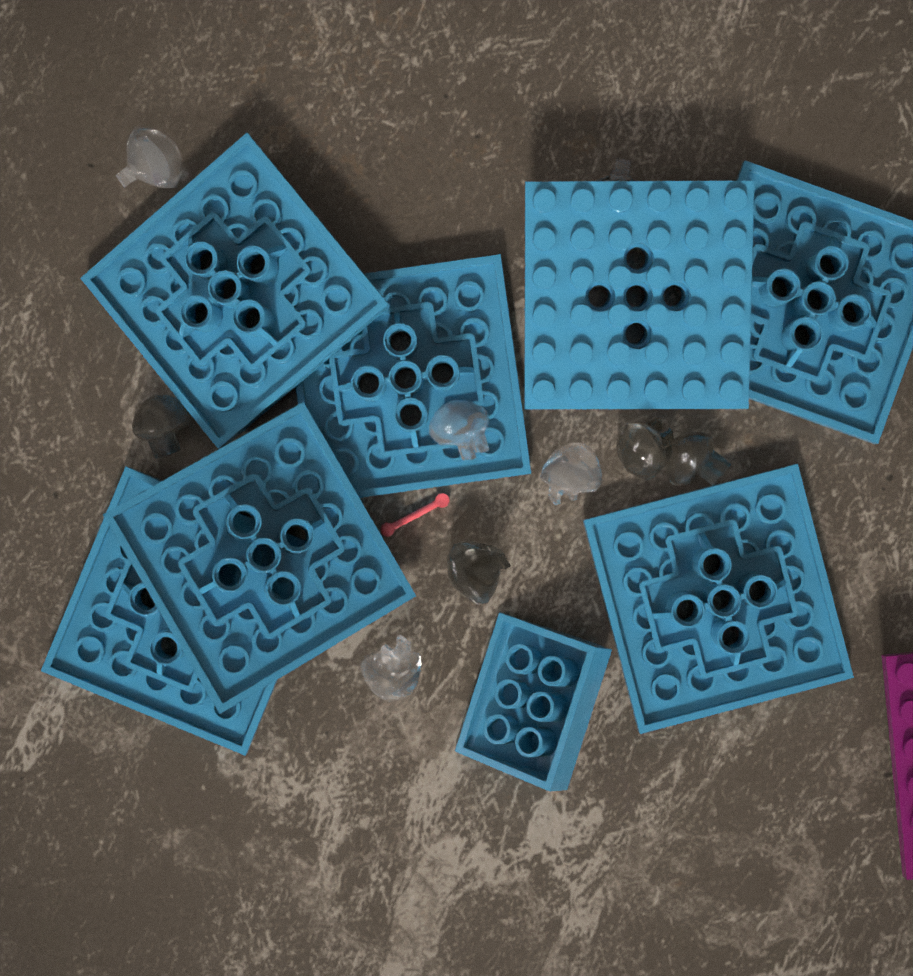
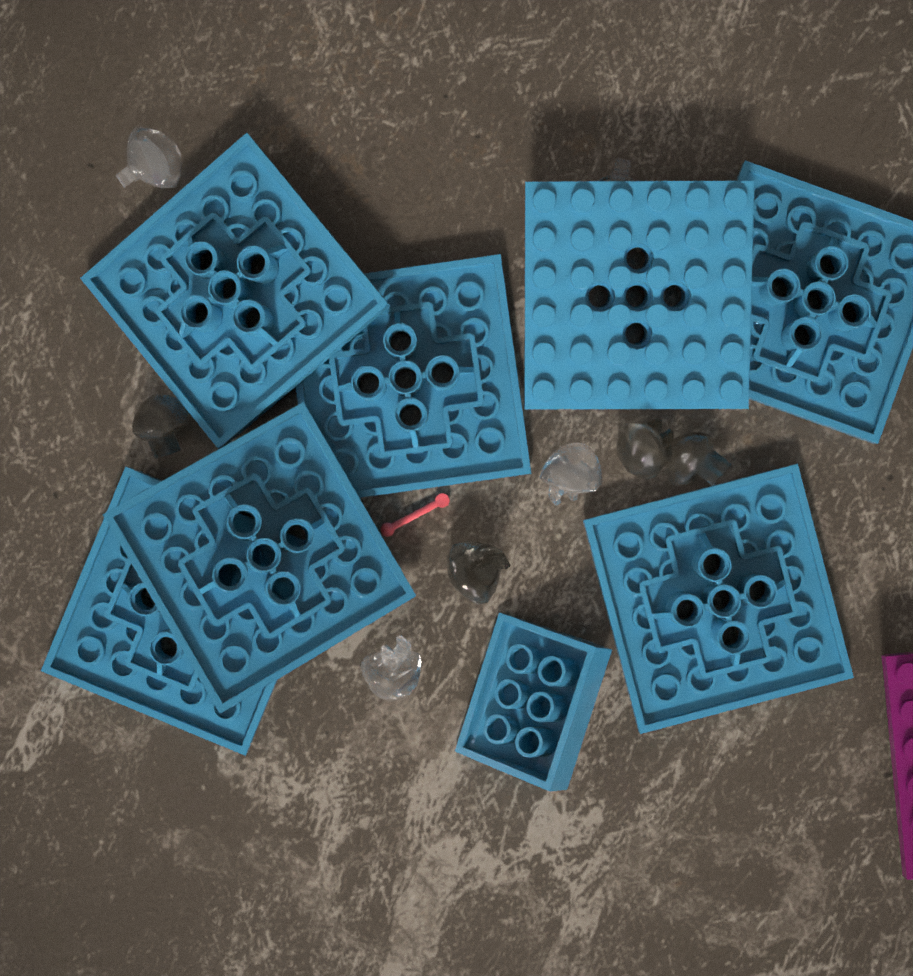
(461, 425): clear piece -> none

